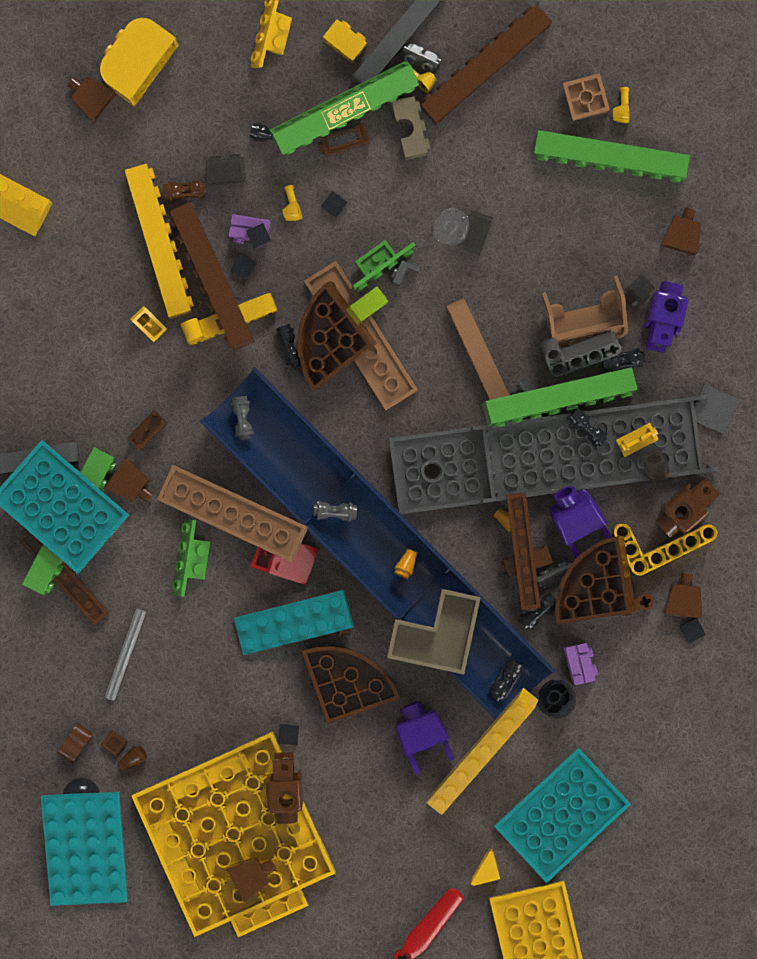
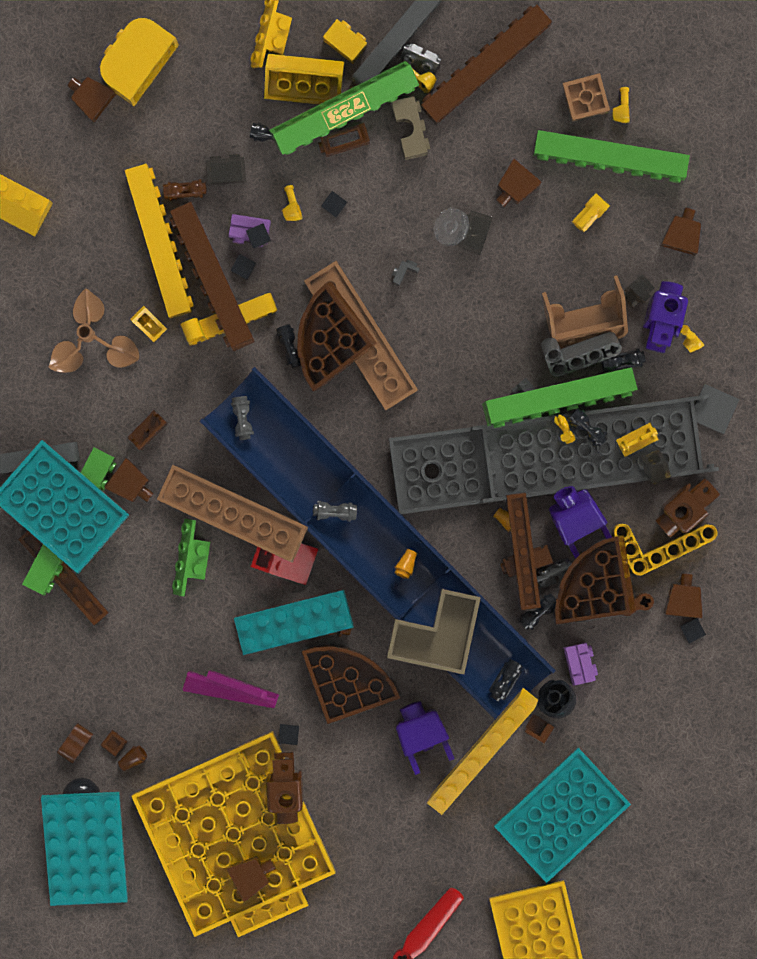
(90, 309): none -> medium nougat plant
(125, 654): light grey axle -> none
(228, 688): none -> magenta wedge
(302, 79): none -> yellow slope
(369, 304): lime tile -> none
(376, 261): bright green bracket -> none
(477, 349): medium nougat beam -> none
(486, 871): yellow slope -> none
(516, 184): none -> reddish brown torso
(538, 728): none -> reddish brown panel
(562, 423): none -> yellow arm
(593, 209): none -> yellow piece
(691, 341): none -> yellow bar

